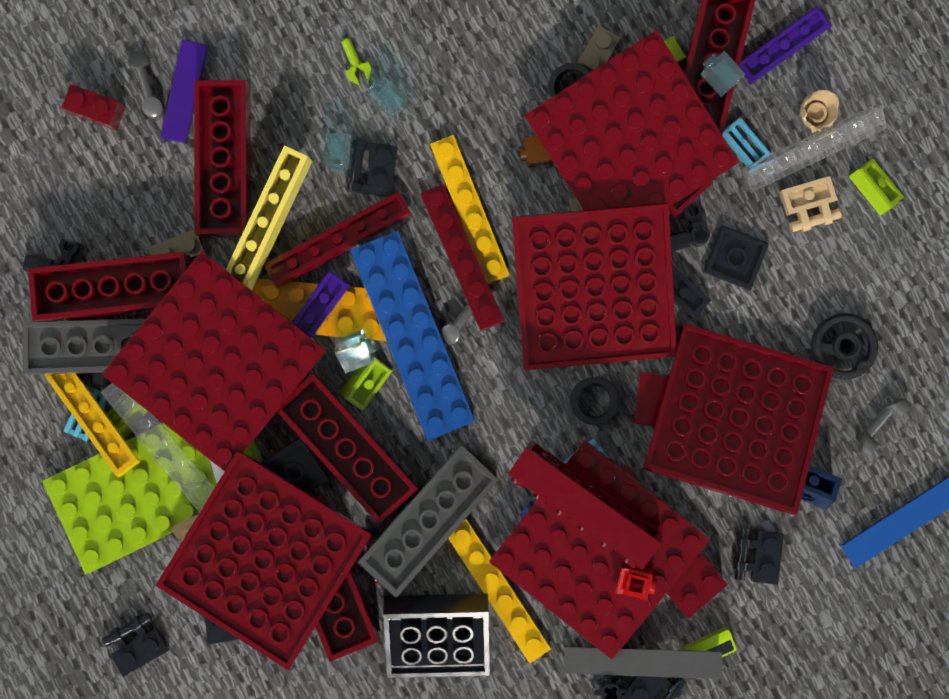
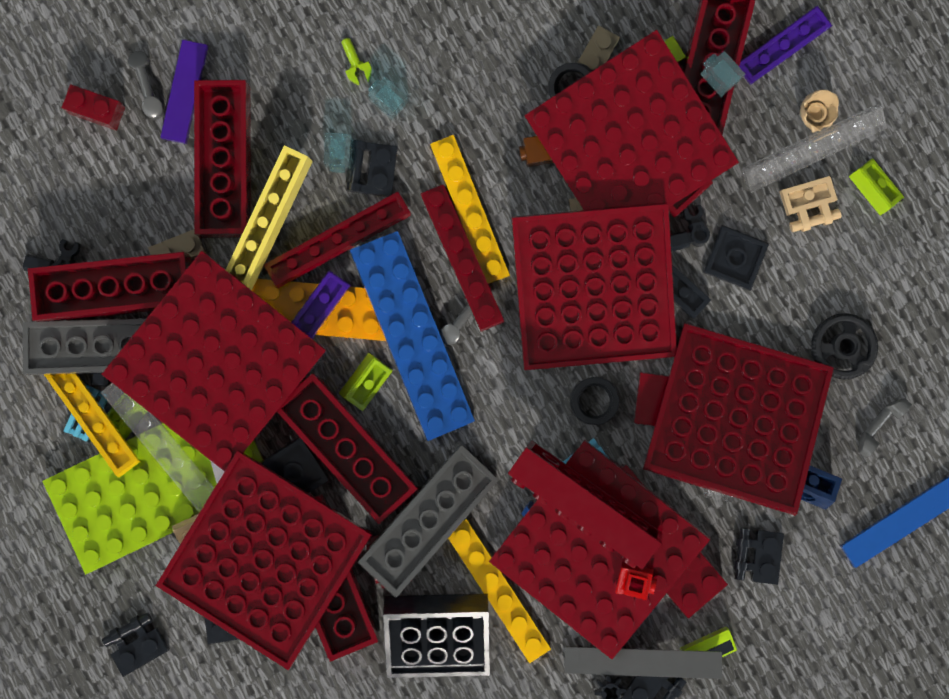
(355, 351): clear light blue brick -> none
(737, 149): medium azure tile -> none

